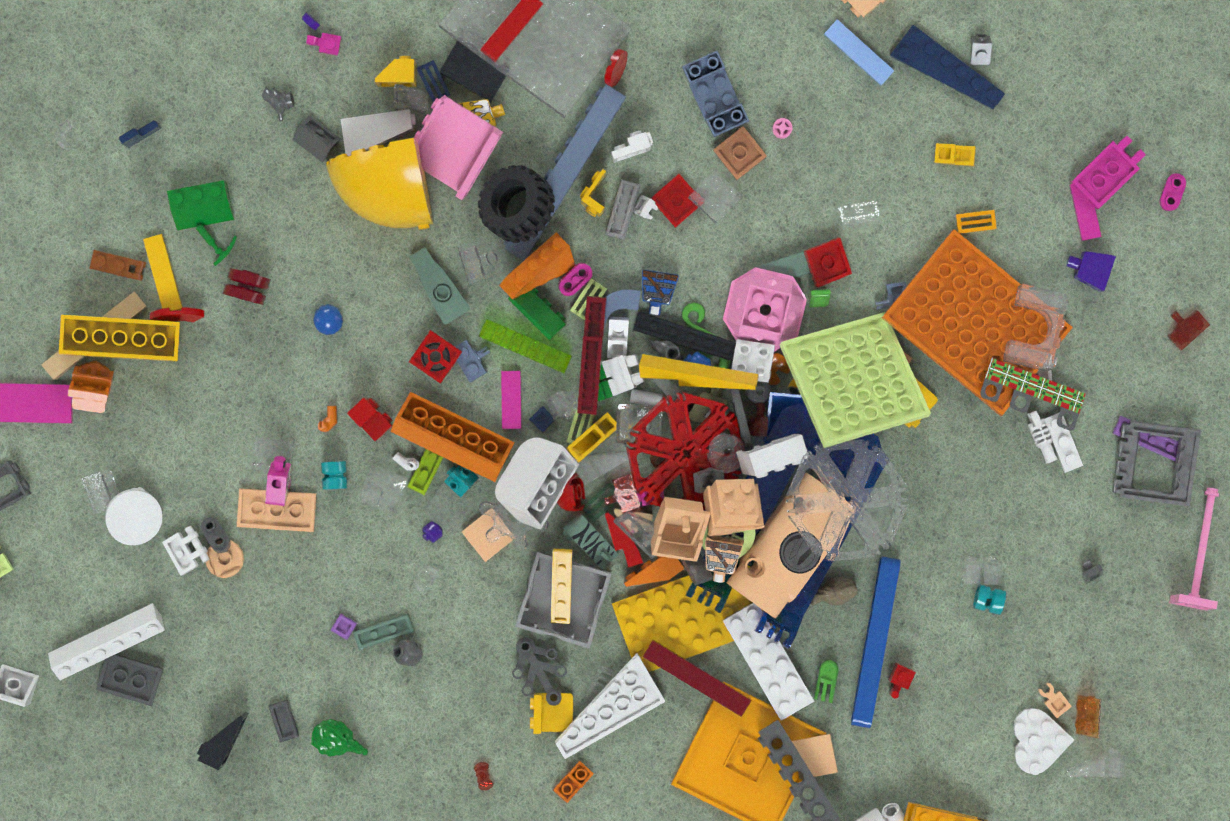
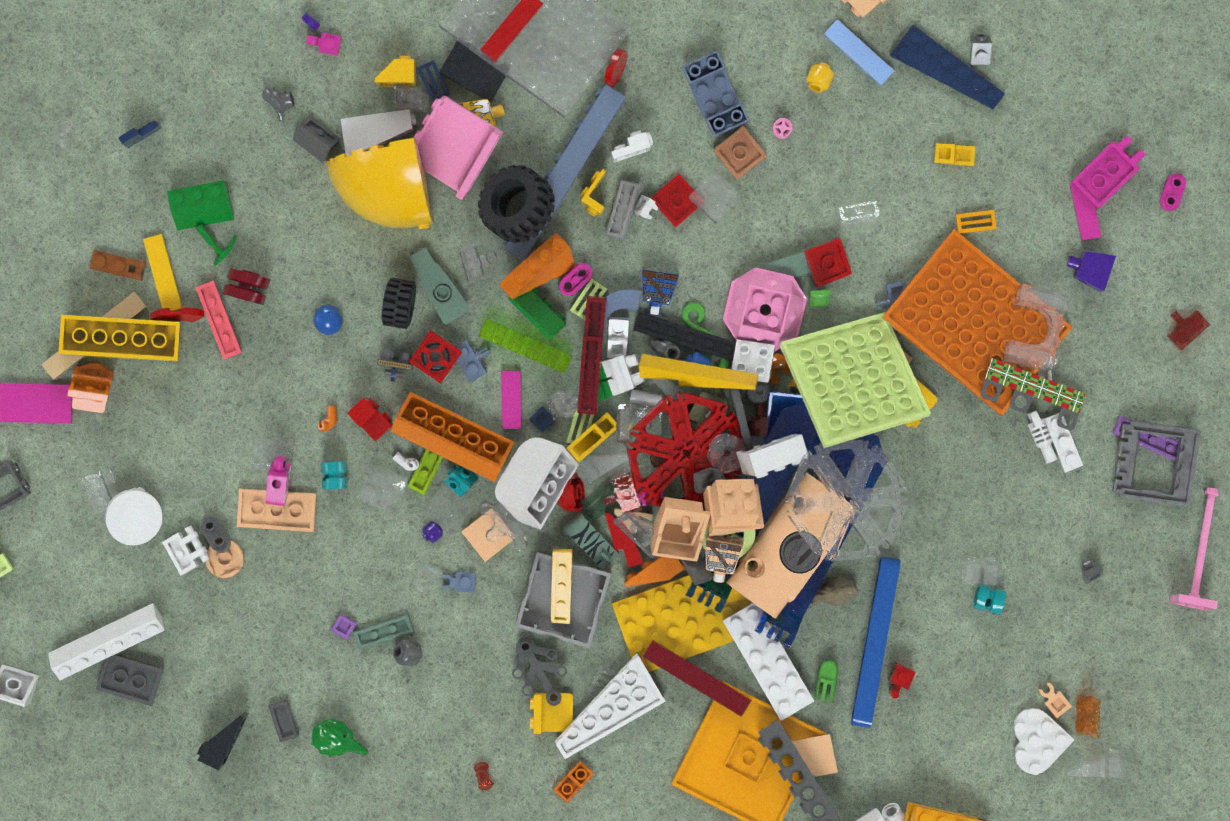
(218, 320): none -> coral plate
(387, 360): none -> dark grey hips
(398, 303): none -> black tyre
(464, 582): none -> sand blue plate
(819, 77): none -> yellow head

